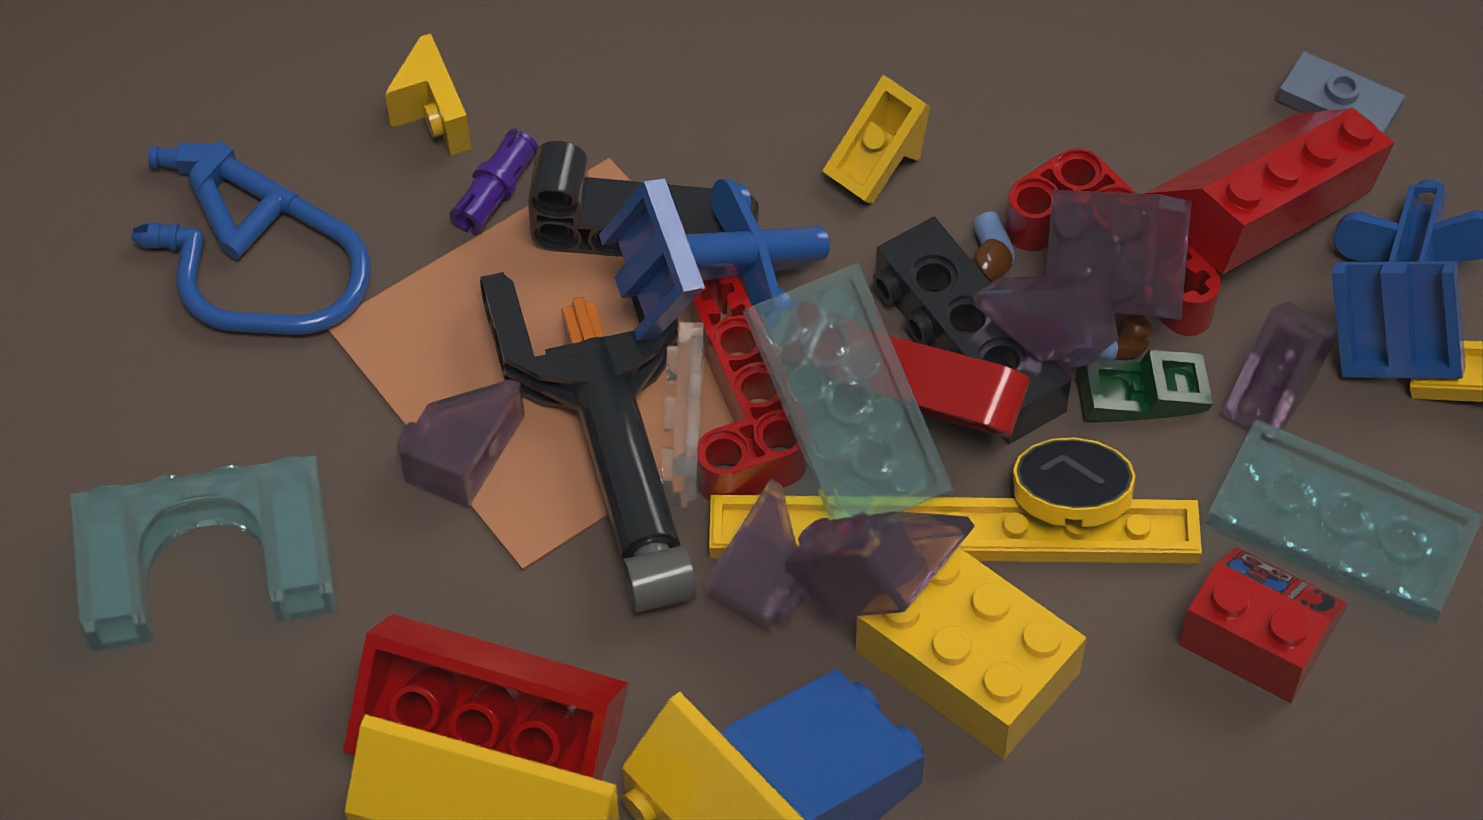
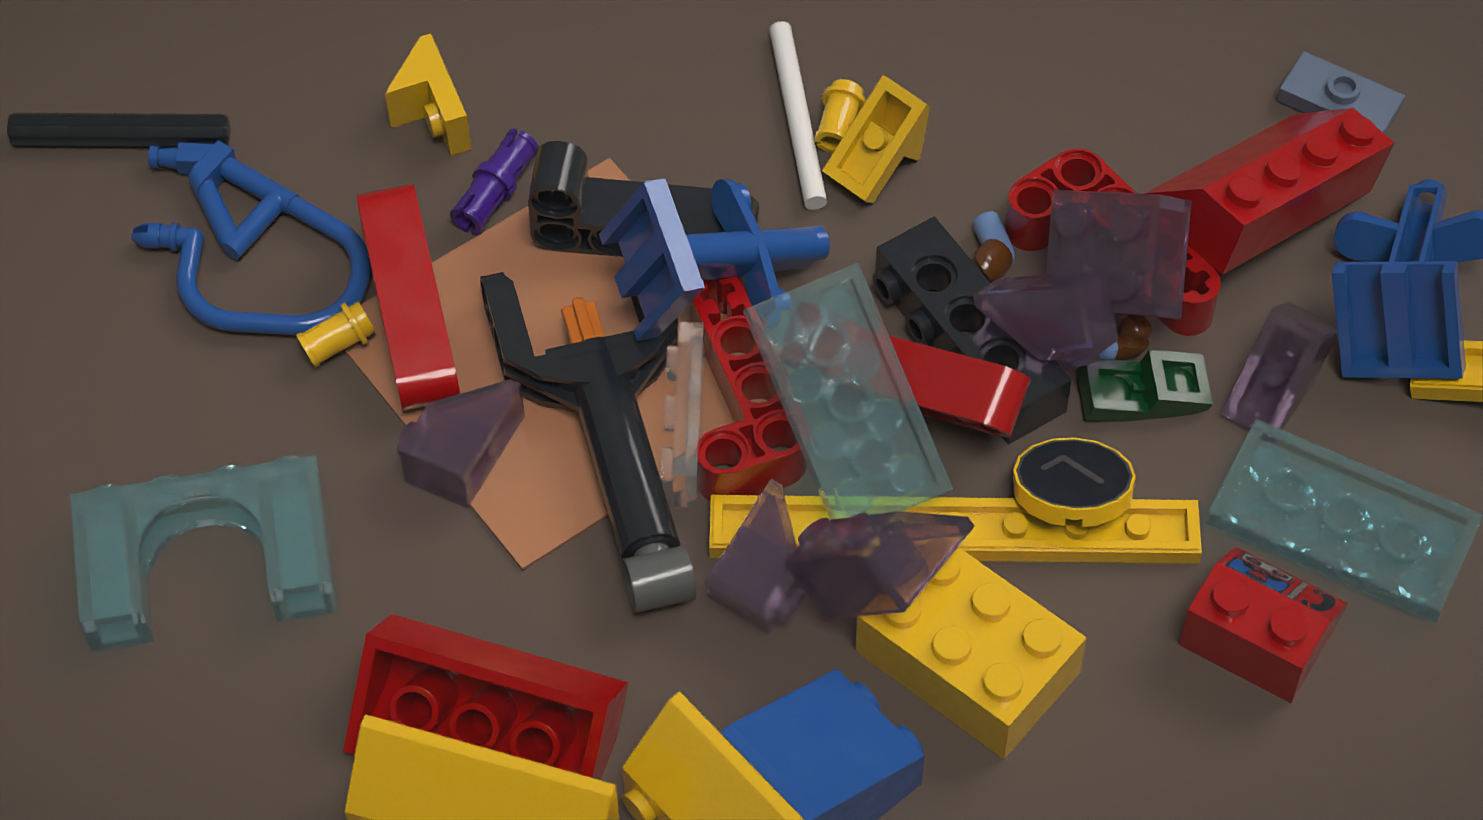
(116, 129): none -> black axle
(336, 333): none -> yellow pin
(408, 296): none -> red beam
(798, 116): none -> white bar
(842, 104): none -> yellow pin

